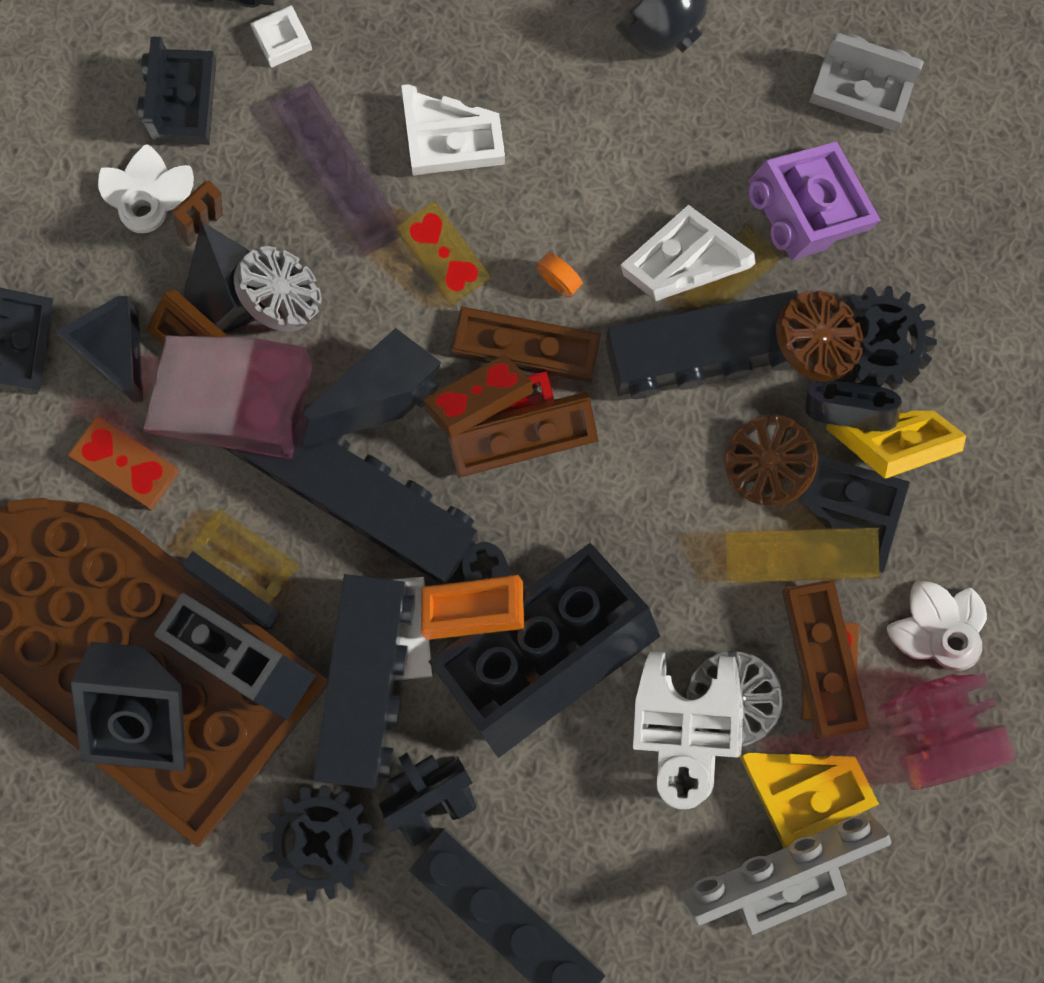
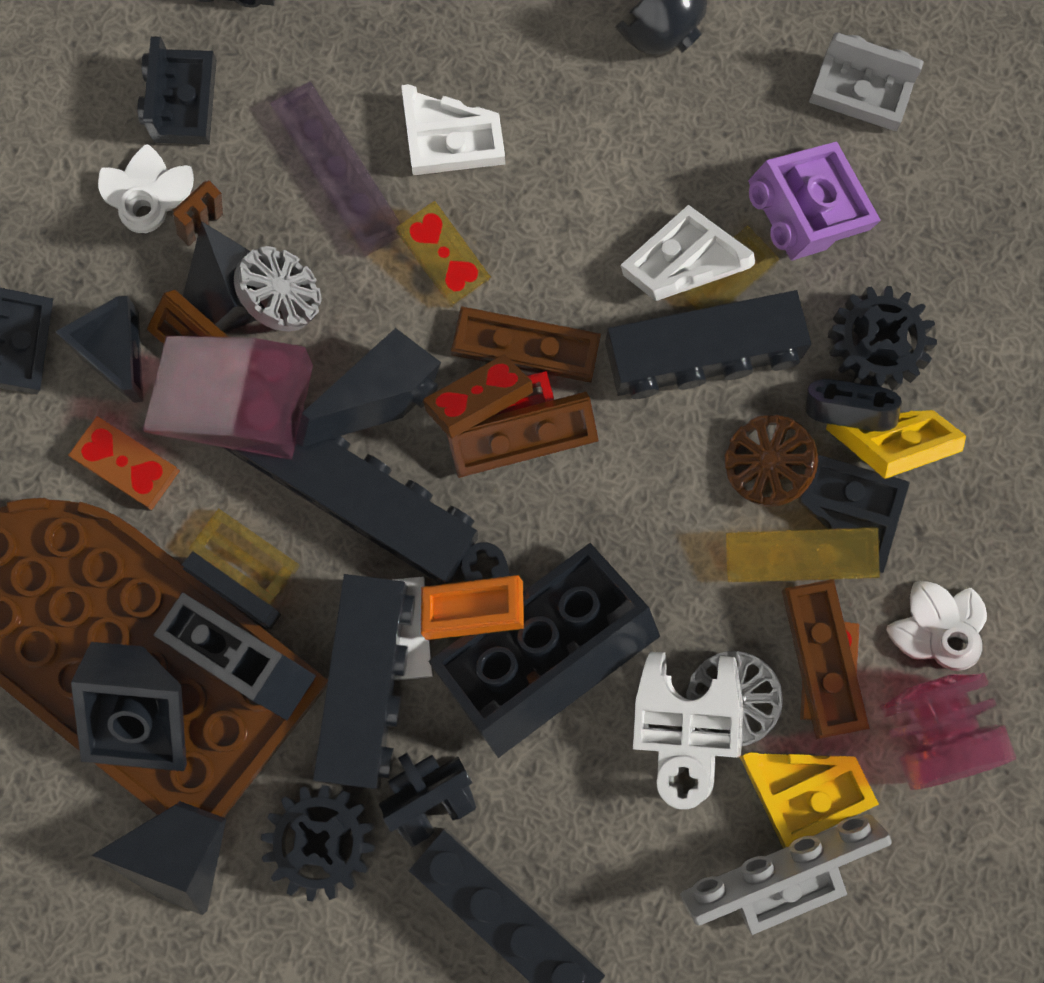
(171, 855): none -> black slope
(281, 36): white tile -> none
(558, 274): orange tile -> none
(819, 336): reddish brown wheel -> none

